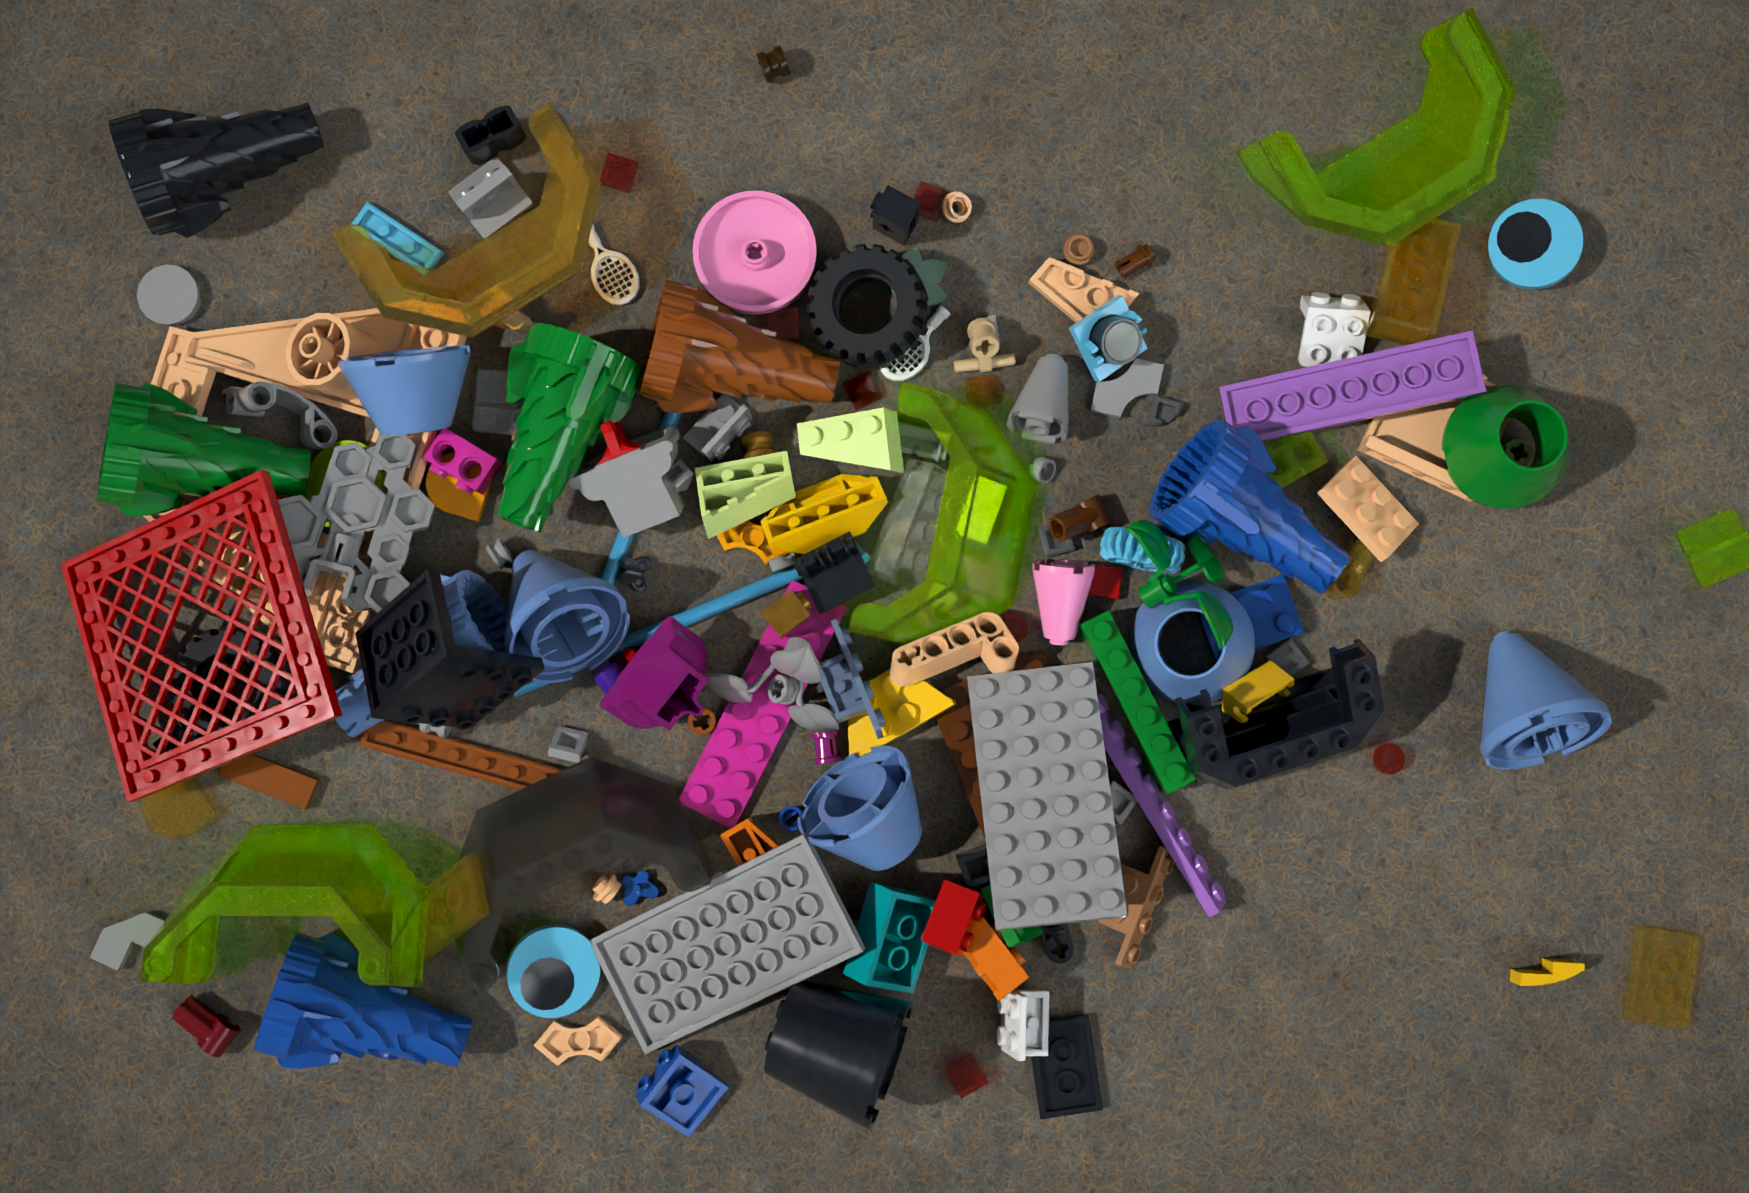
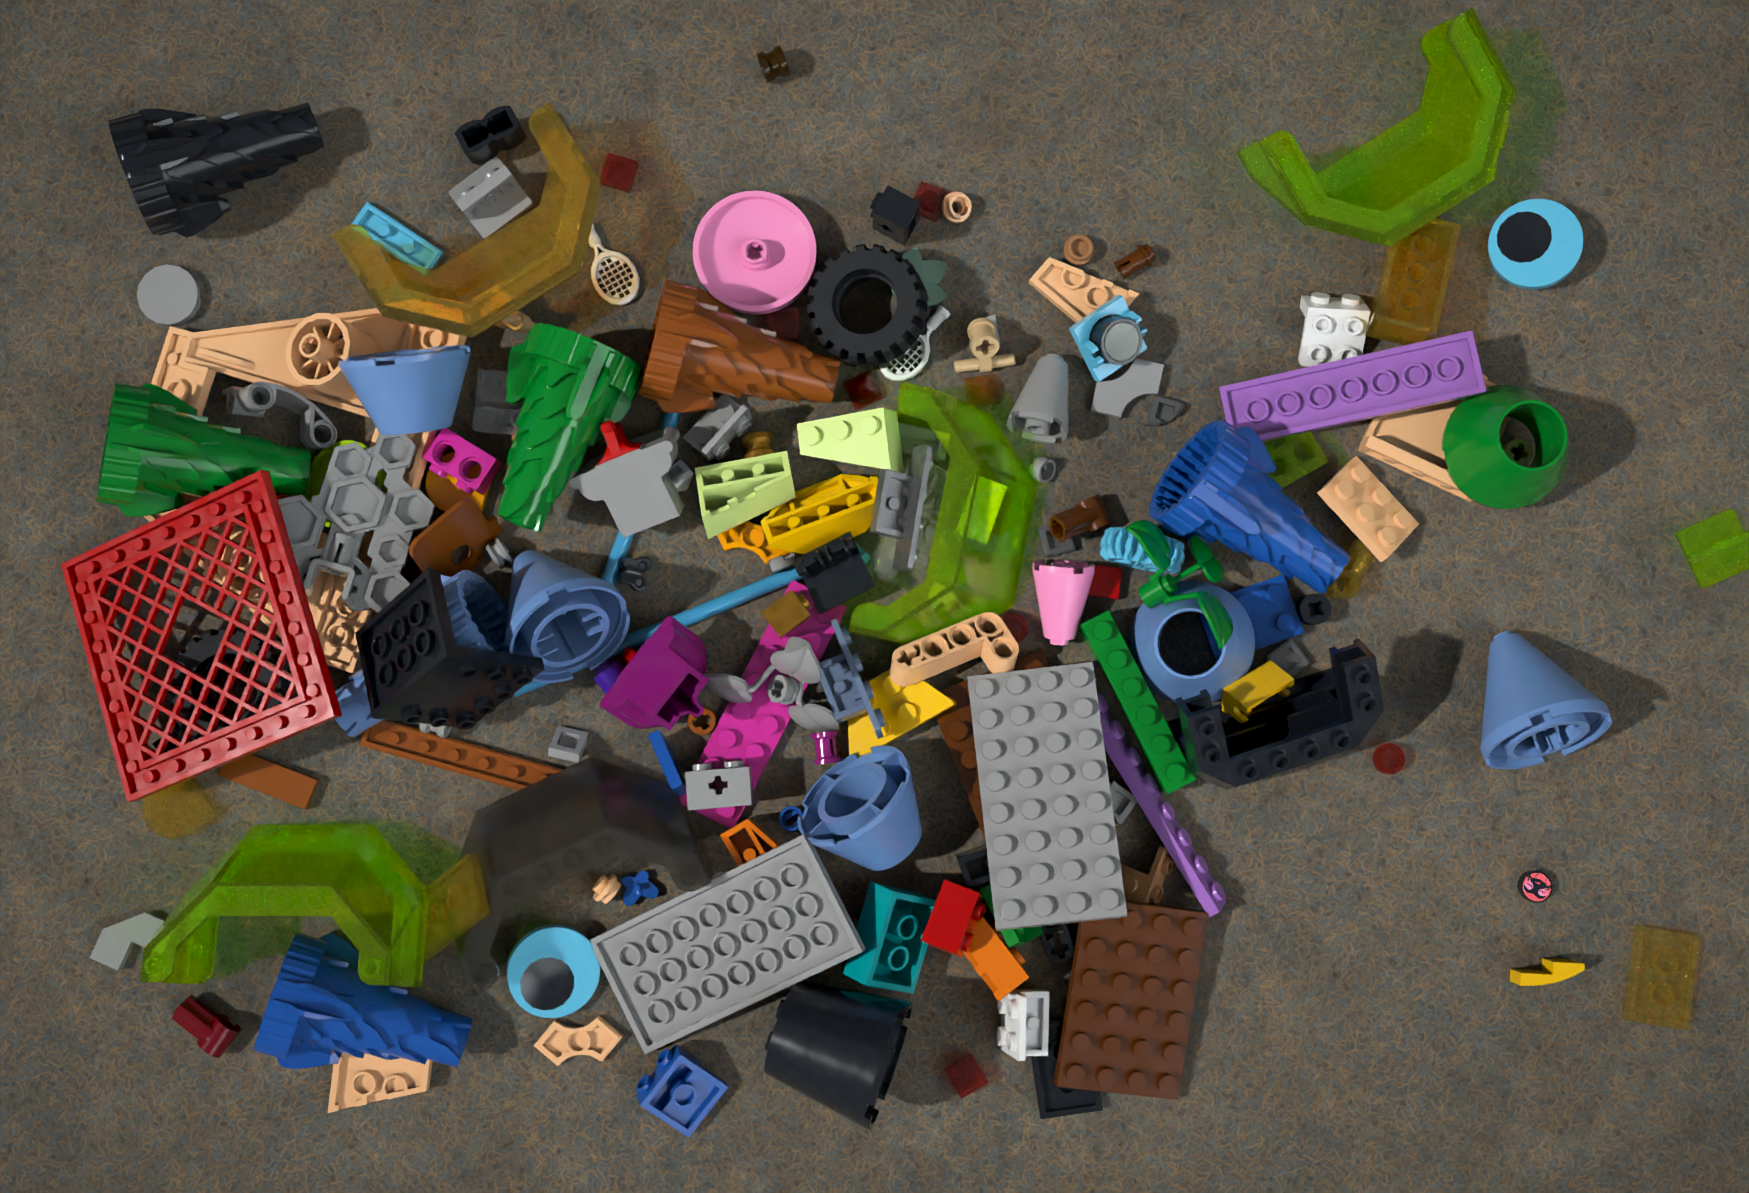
(373, 1079): none -> light nougat wing
(456, 527): none -> dark orange piece
(668, 762): none -> blue tile
(702, 795): none -> light grey brick
(900, 506): none -> flat silver bracket
(1131, 1001): none -> reddish brown plate
(1308, 612): none -> black wheel
(1534, 886): none -> tile

